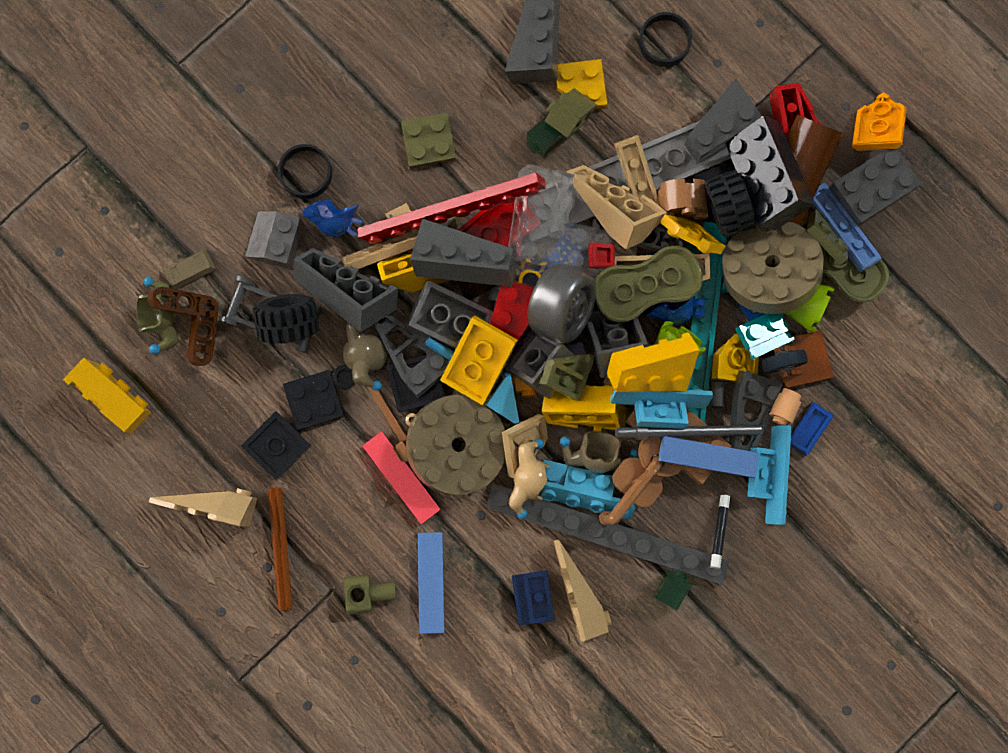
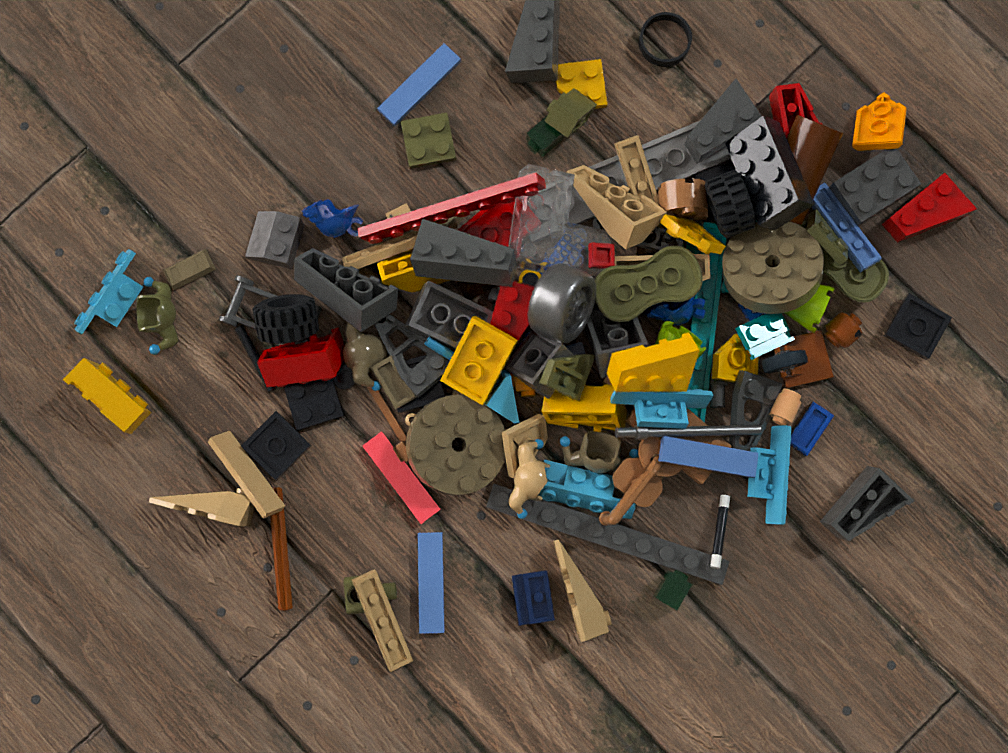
(114, 297): none -> medium azure bracket
(196, 312): reddish brown beam -> none
(246, 474): none -> tan tile
(251, 351): none -> black bar
(299, 148): black tyre -> none
(302, 362): none -> red wedge
(382, 620): none -> tan tile
(392, 383): none -> dark tan tile
(419, 84): none -> medium blue tile
(843, 330): none -> dark orange head
(864, 504): none -> dark grey wedge
(917, 326): none -> black plate
(930, 209): none -> red wedge

